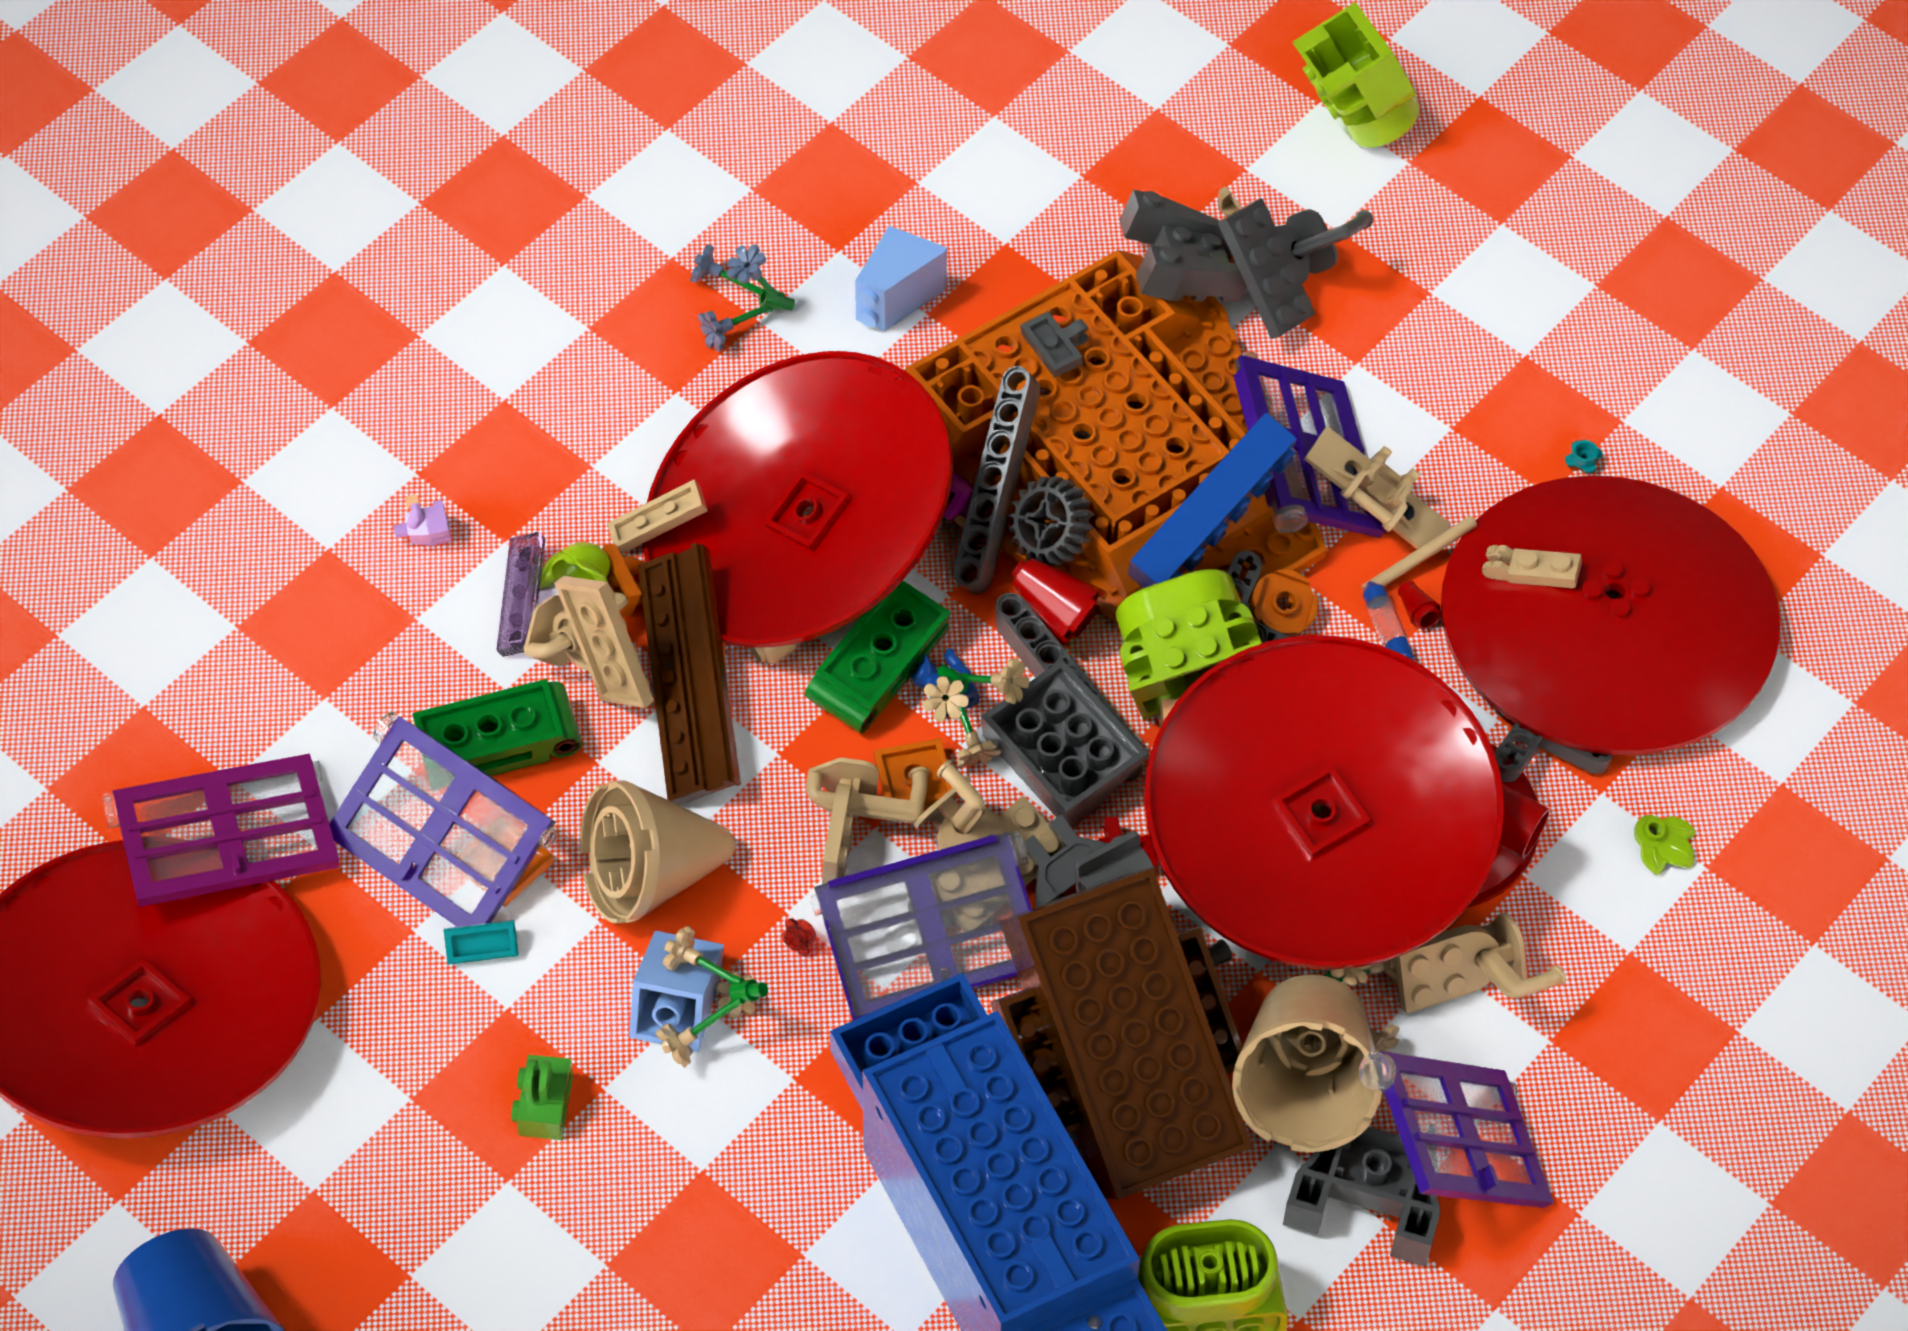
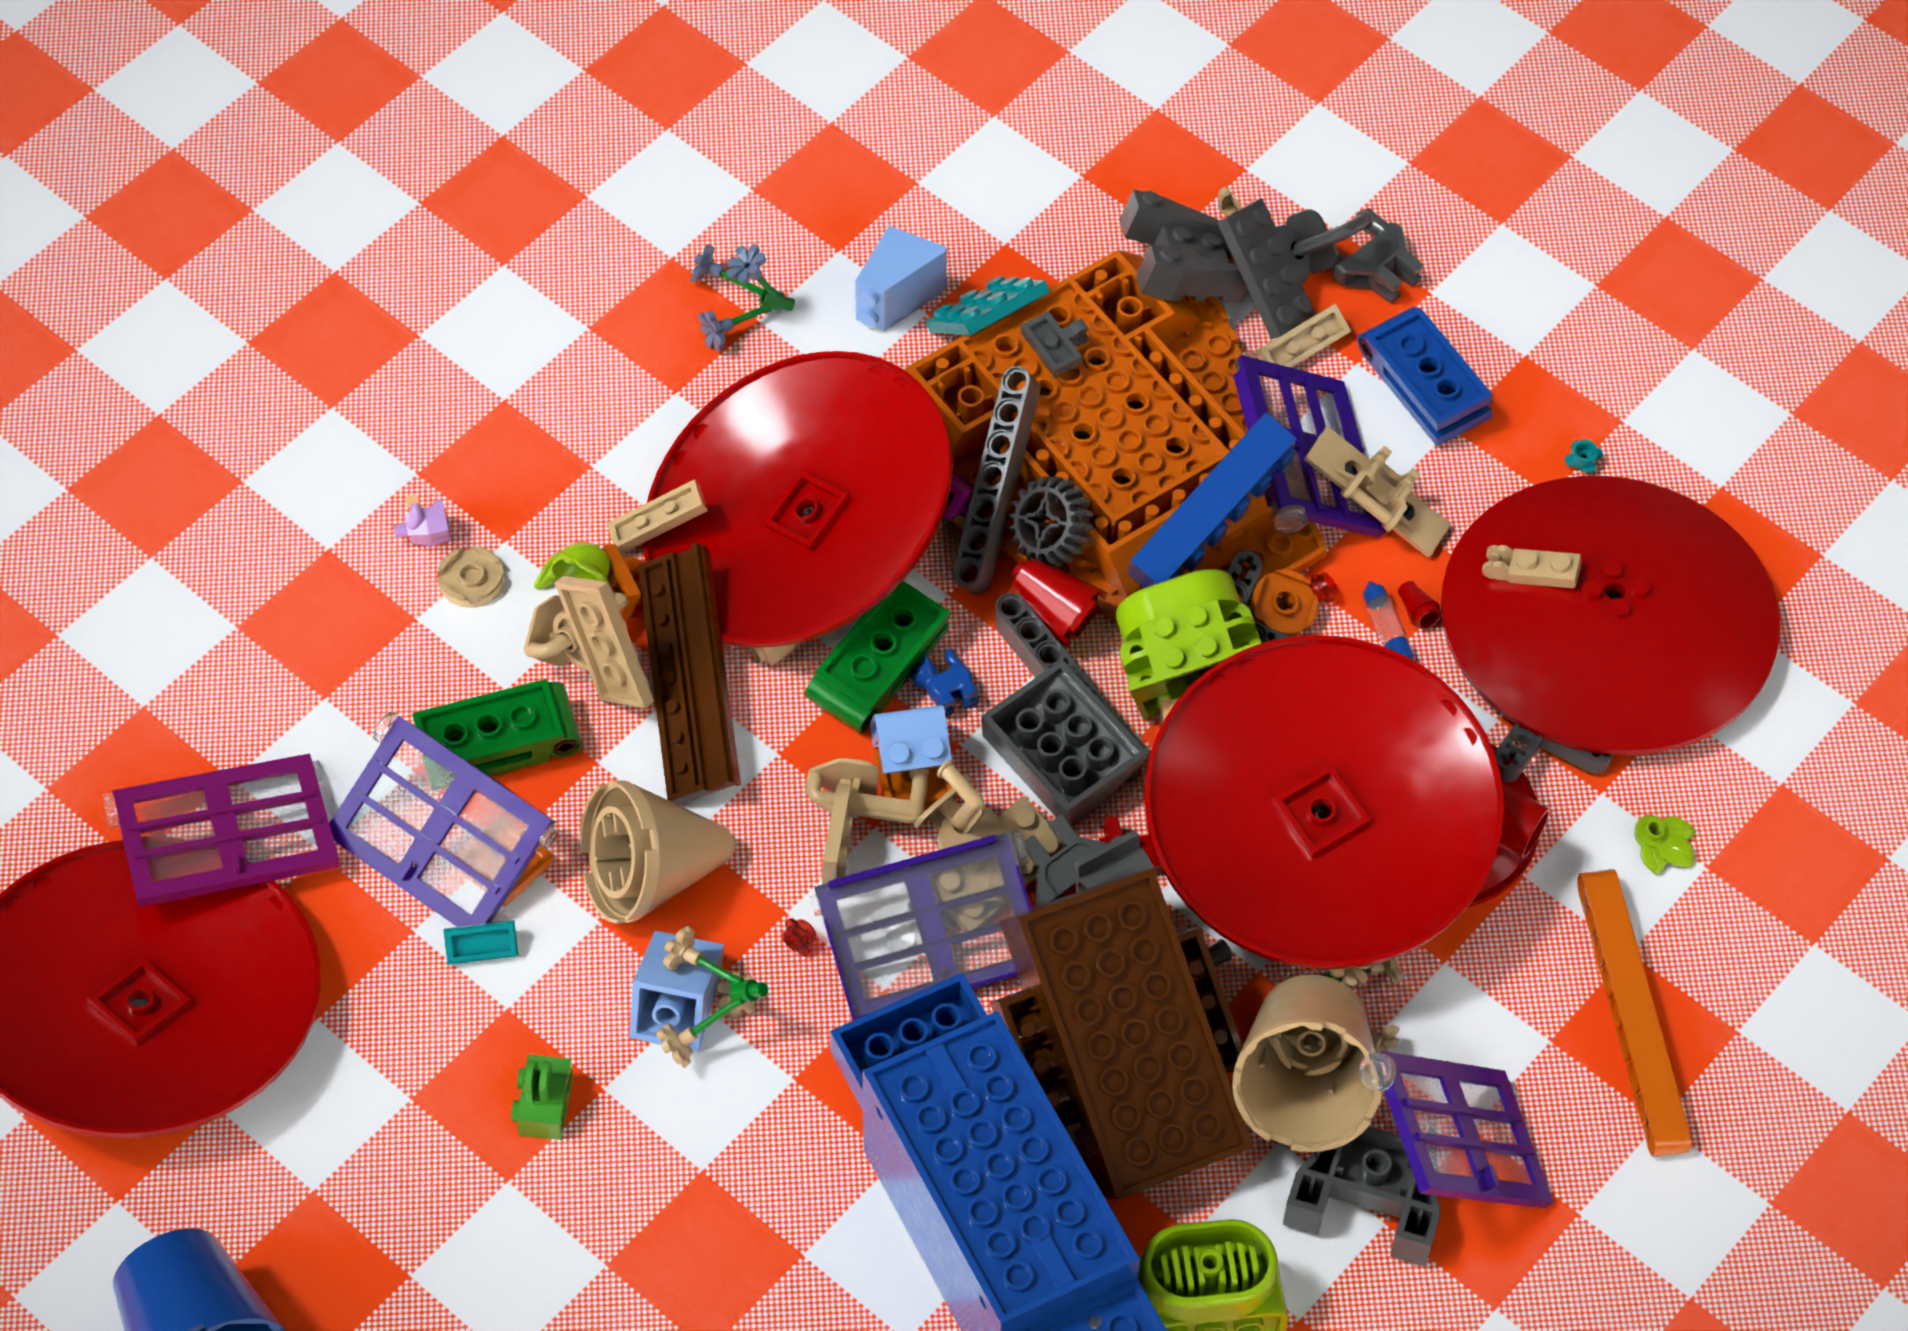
(470, 577): none -> tan tile
(520, 591): clear purple plate -> none
(911, 739): none -> light blue piece
(949, 699): tan plant -> none
(987, 306): none -> teal plate
(1306, 338): none -> tan plate
(1323, 587): none -> clear red plate
(1359, 78): lime brick -> none
(1379, 262): none -> dark grey connector
(1424, 552): tan bar -> none
(1426, 375): none -> blue hinge
(1466, 961): tan plate -> none
(1633, 1013): none -> orange beam

